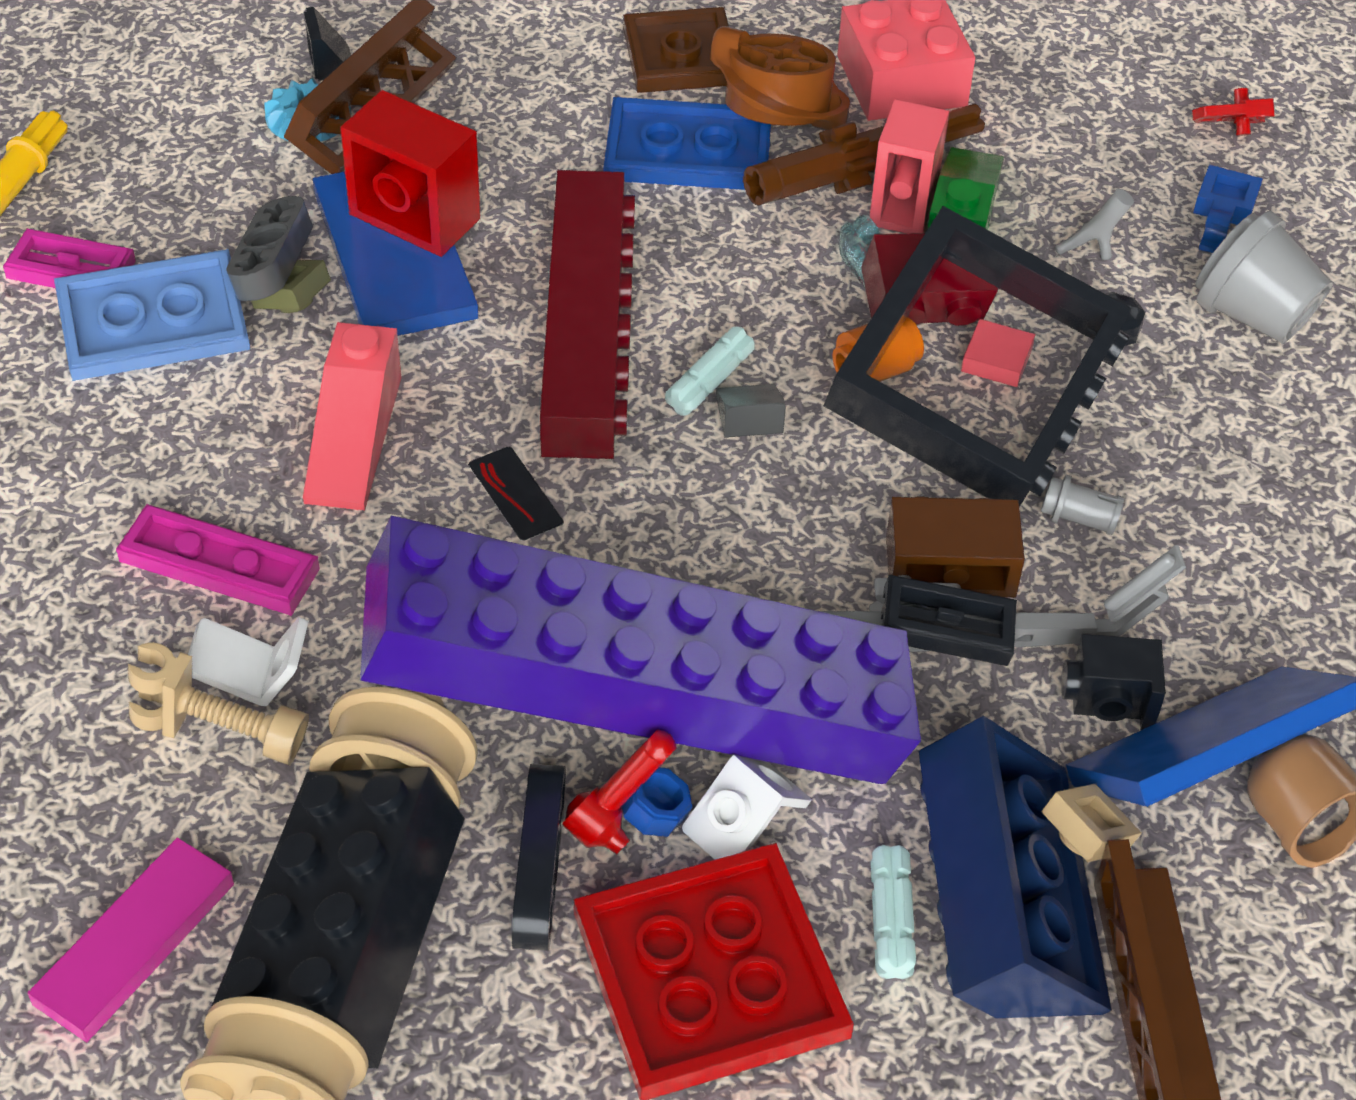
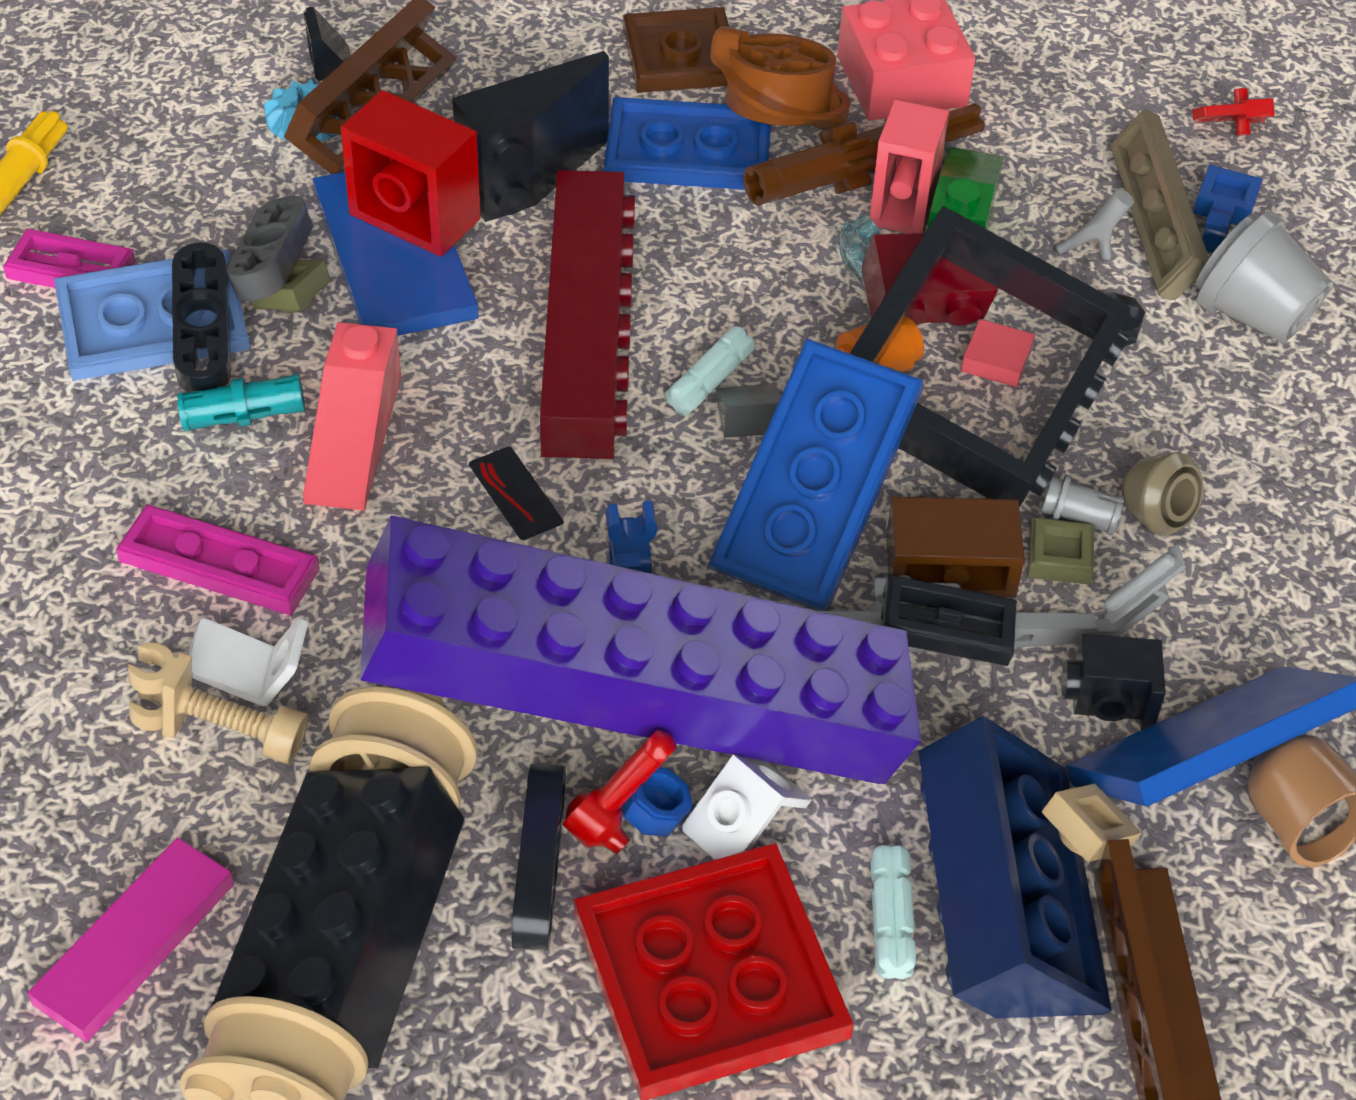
(188, 299): none -> black beam
(241, 402): none -> teal pin
(534, 129): none -> black slope
(631, 537): none -> blue plate
(816, 475): none -> blue tile
(1061, 551): none -> olive tile
(1160, 205): none -> dark tan tile
(1164, 492): none -> dark tan cone

